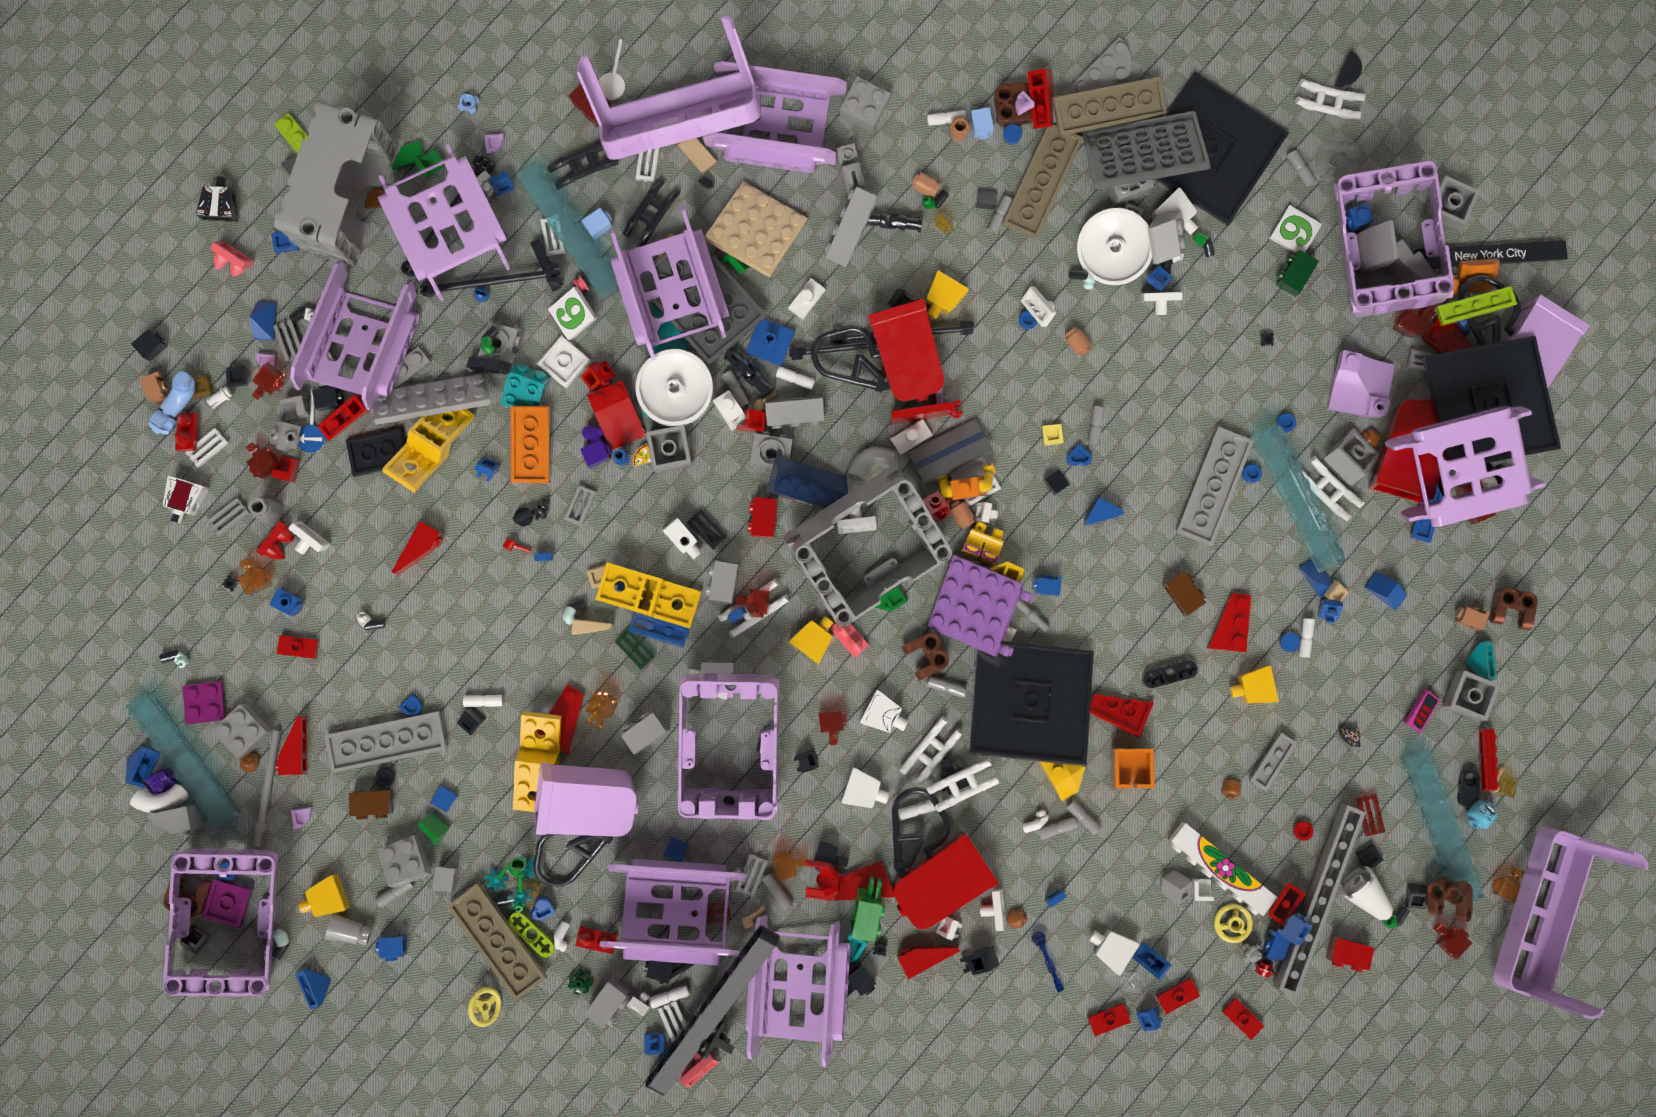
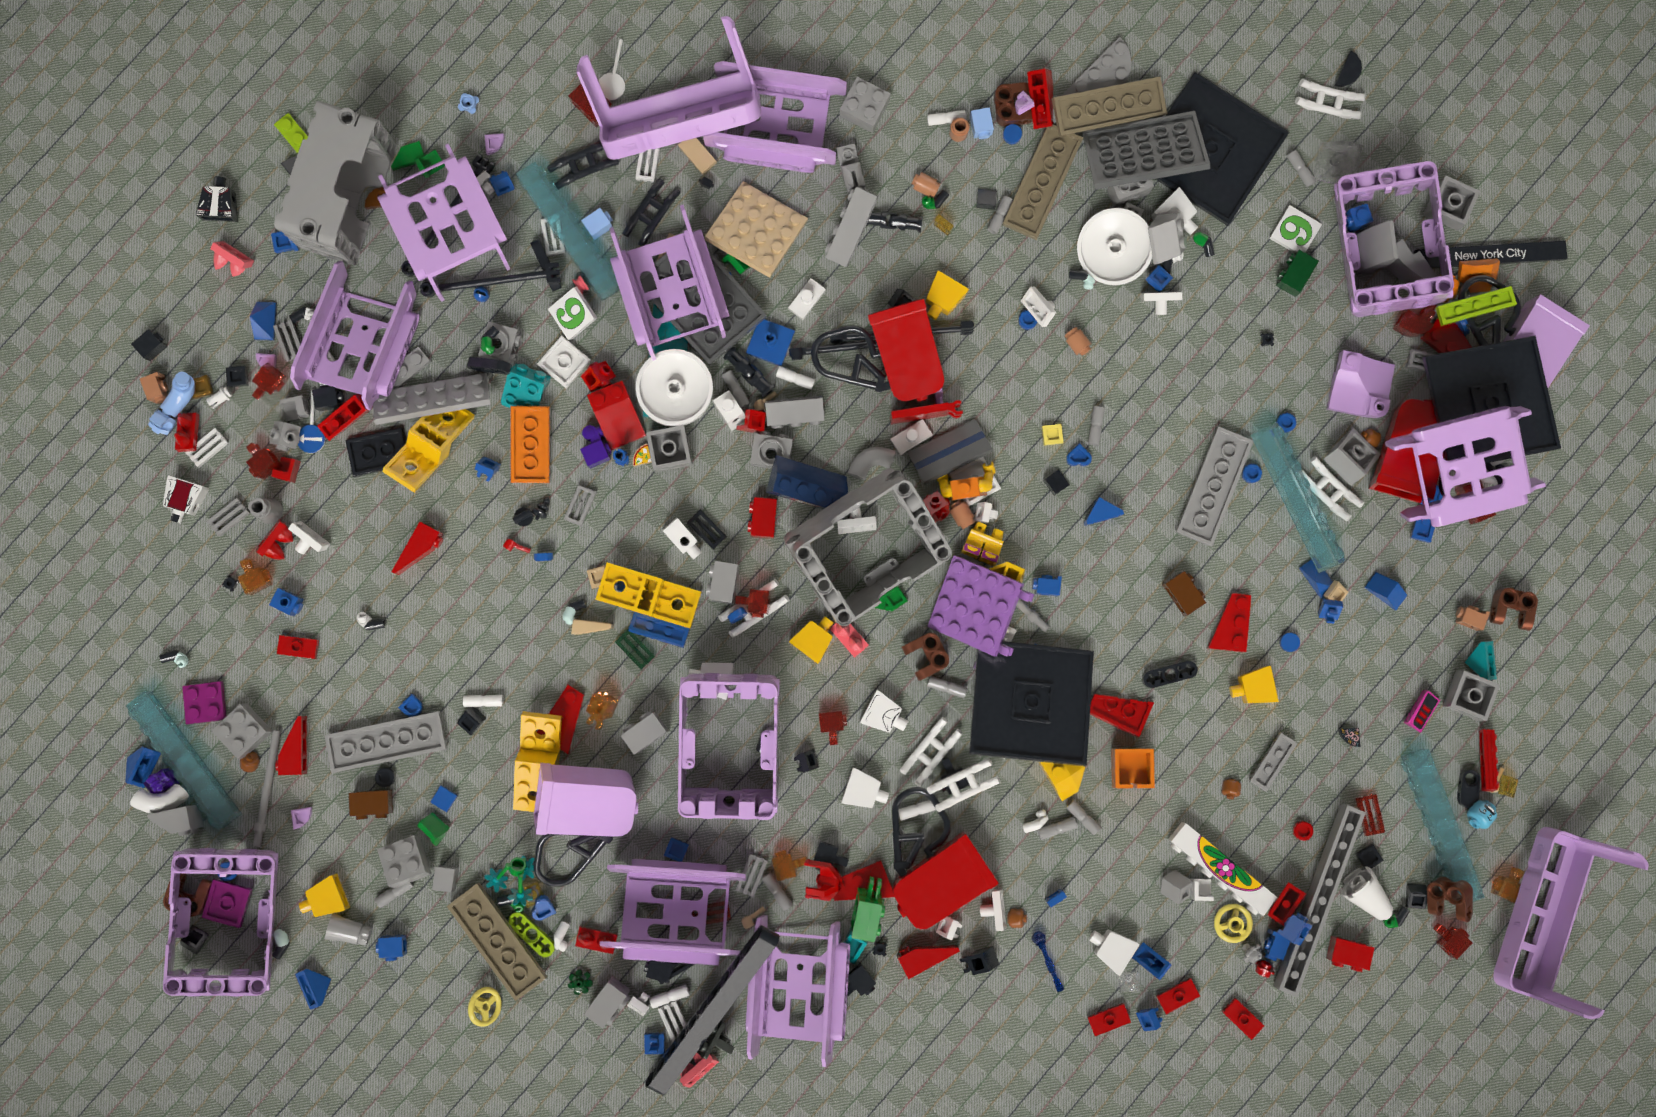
(1306, 640): white piece -> none

